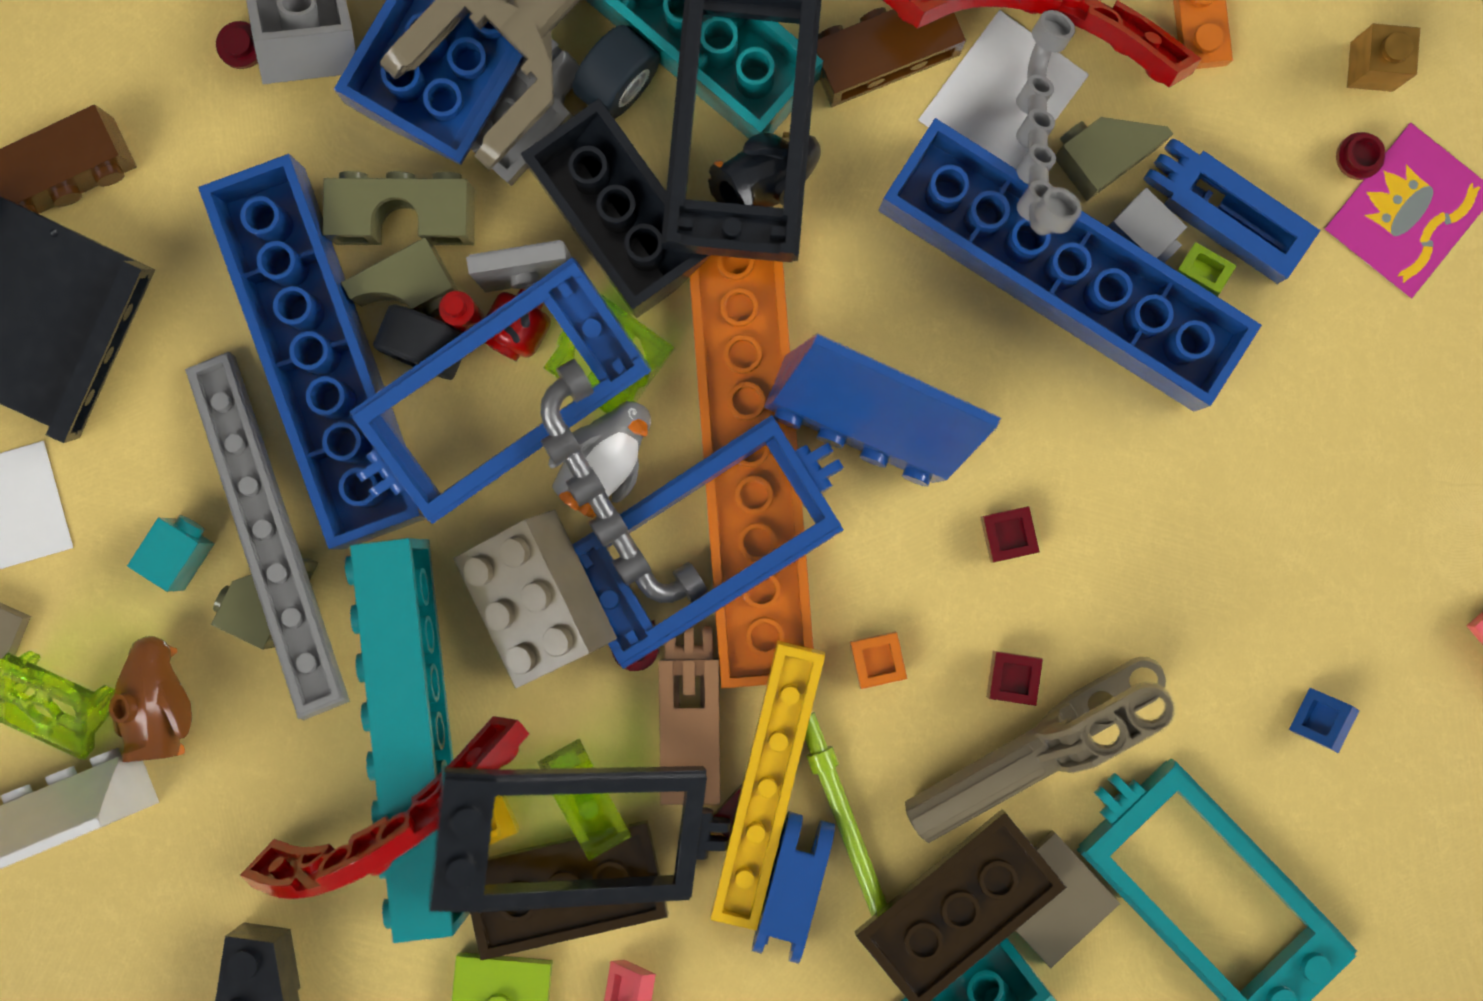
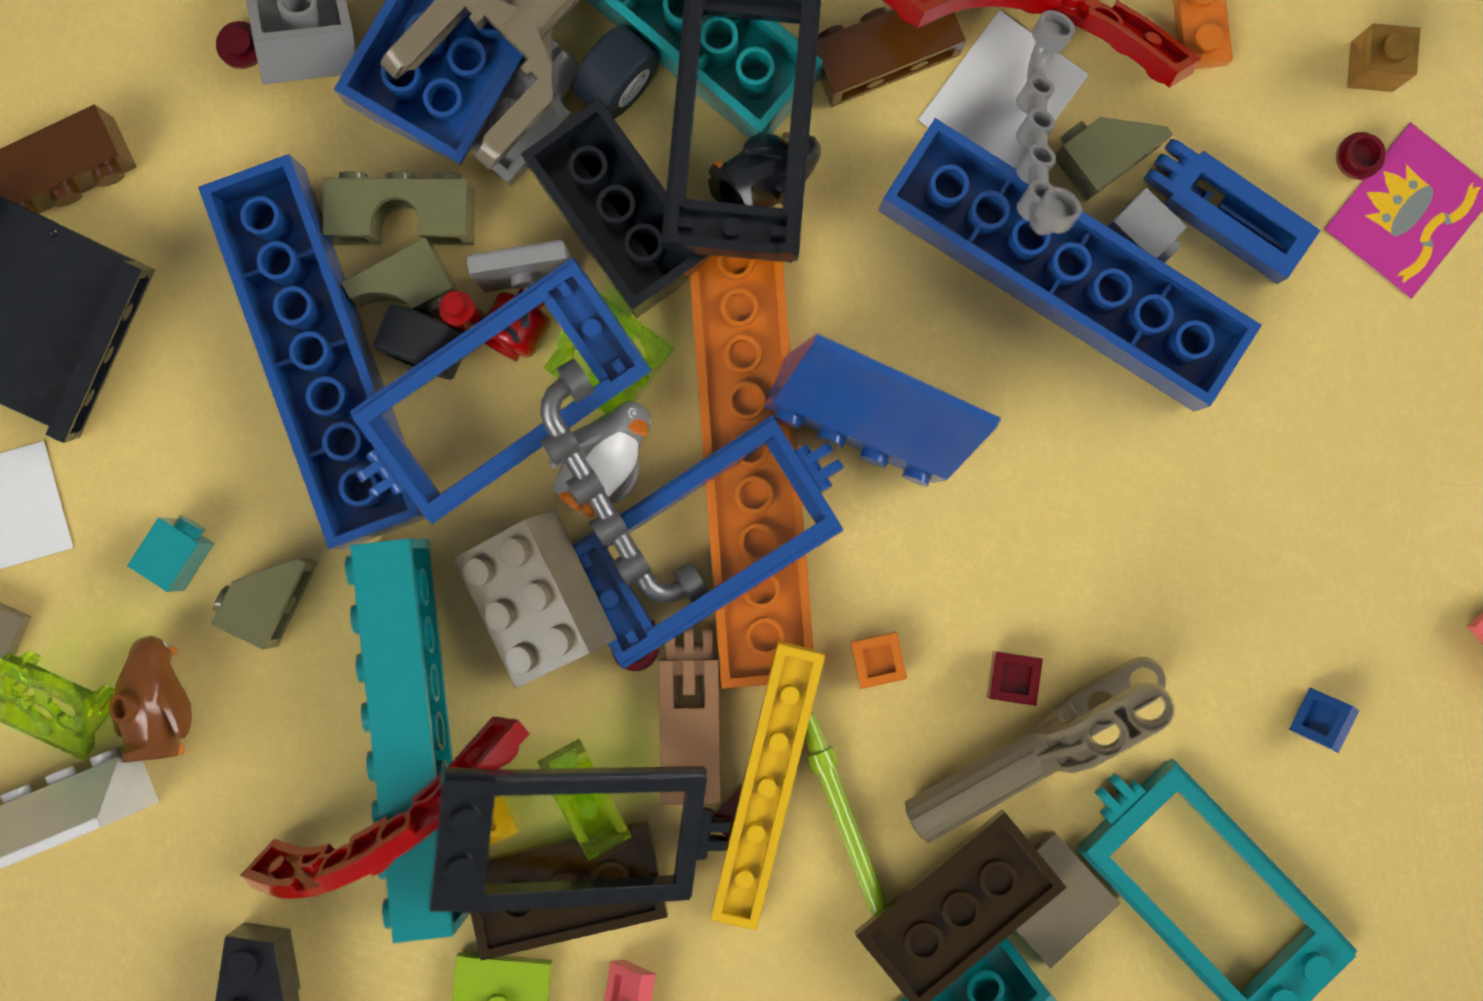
(267, 537): light grey tile -> none
(794, 887): blue piece -> none
(1009, 534): dark red plate -> none
(1206, 268): lime plate -> none

